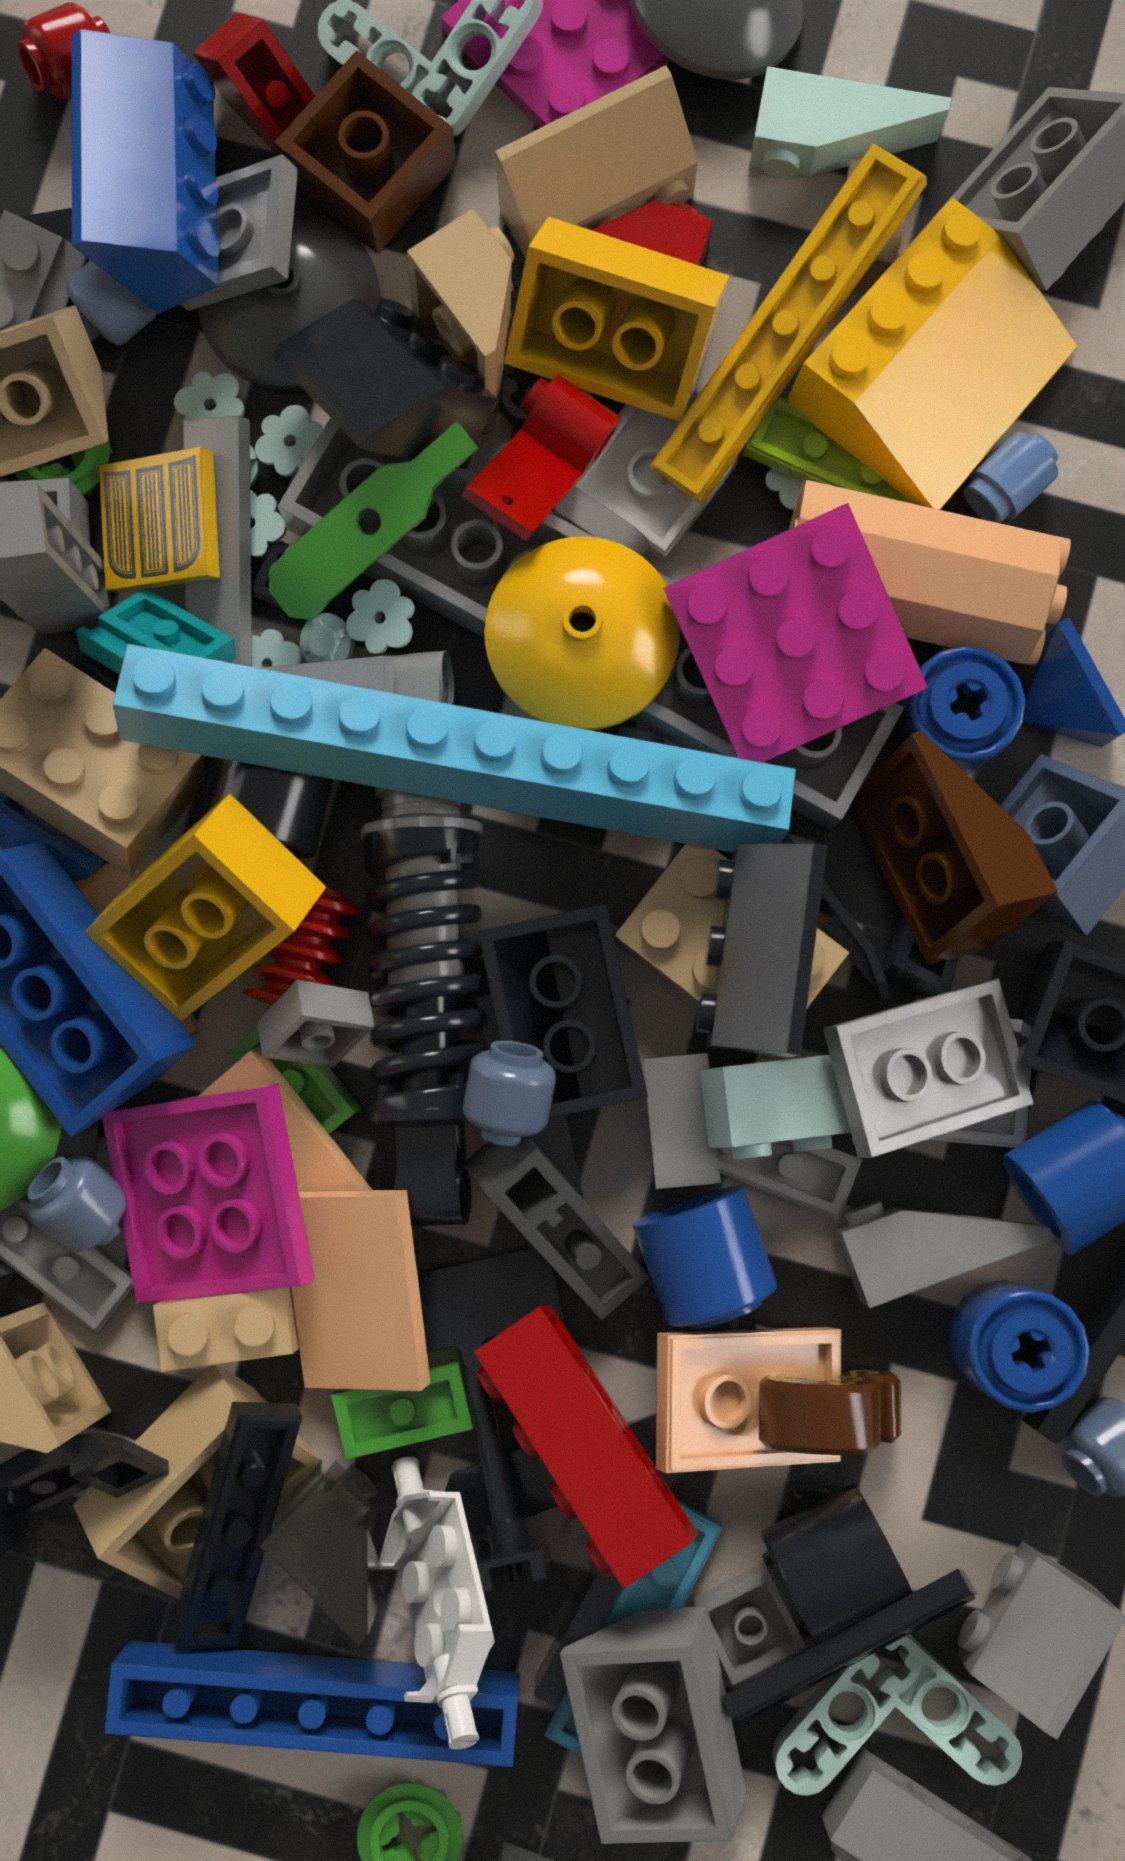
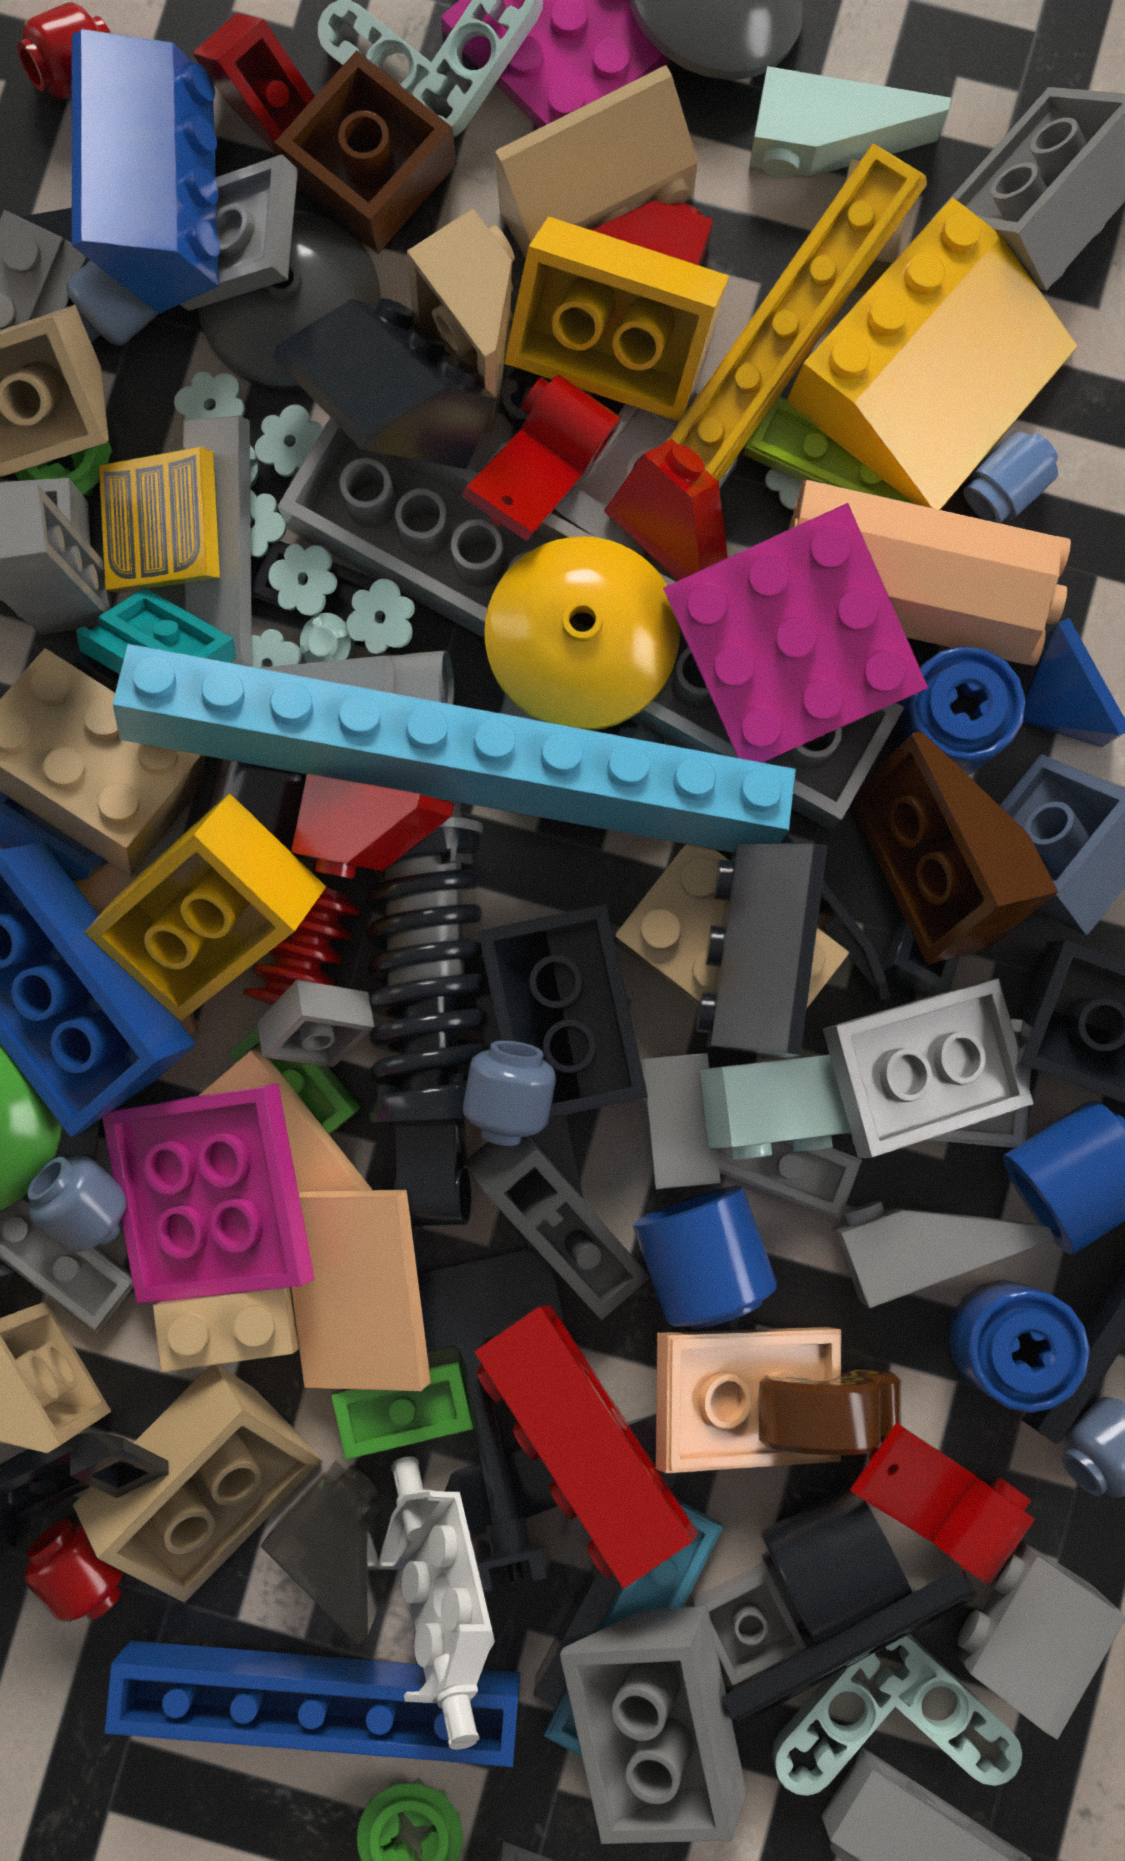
(69, 1574): none -> red head
(235, 1524): black tile -> none
(341, 548): bright green piece -> none
(362, 824): none -> red slope
(672, 510): none -> red slope
(945, 1502): none -> red door

